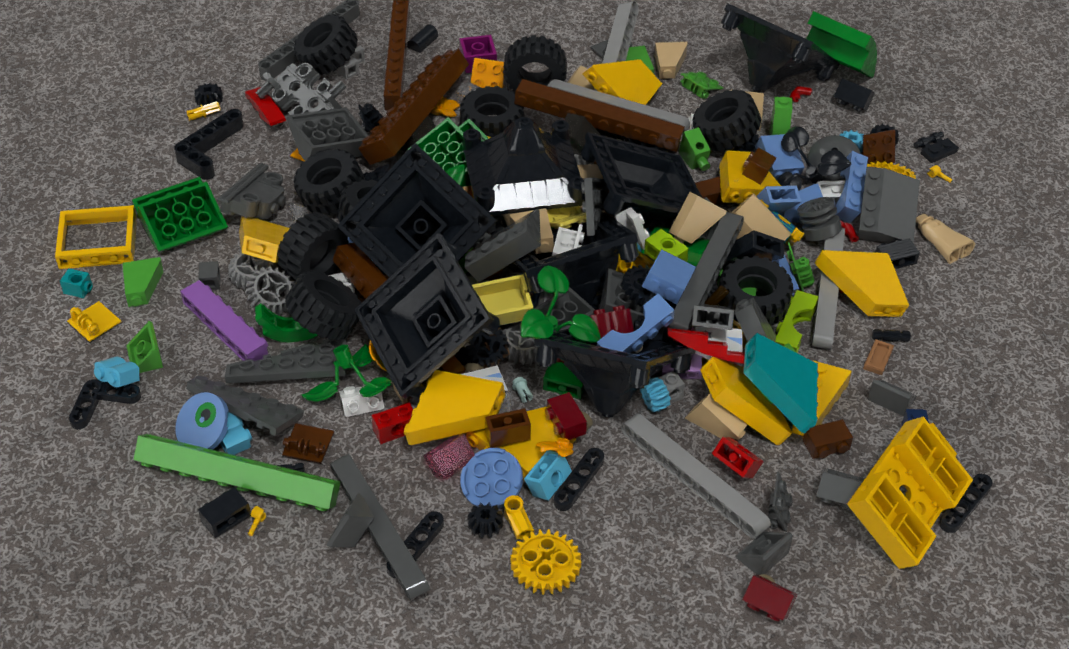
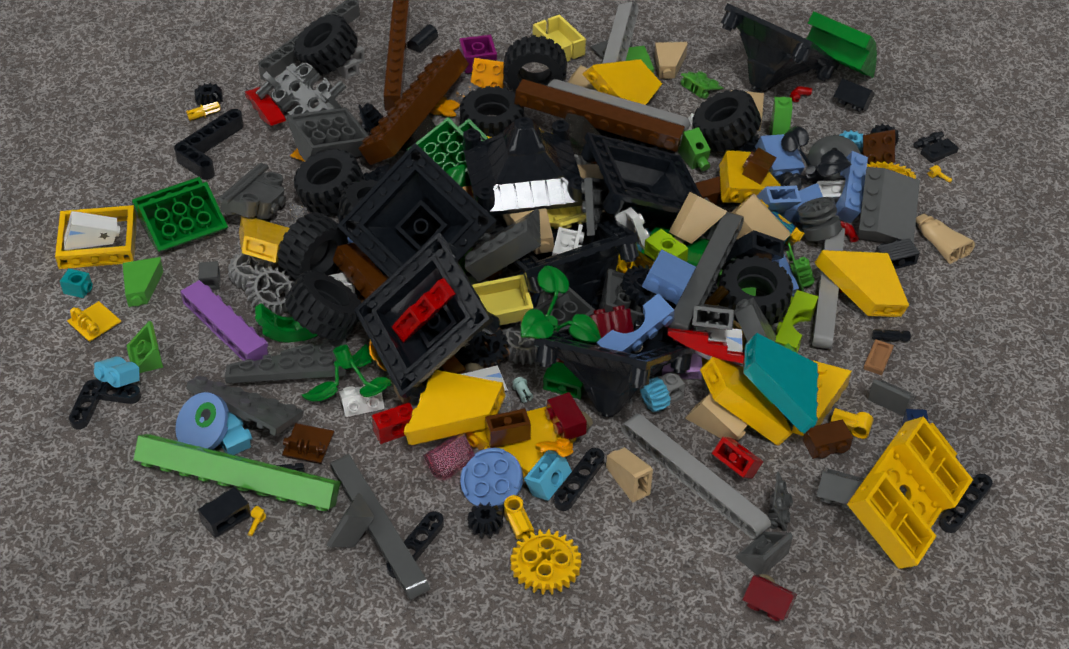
(90, 230): none -> white slope
(423, 310): none -> red slope
(562, 33): none -> light yellow piece
(630, 473): none -> tan slope
(858, 424): none -> yellow piece

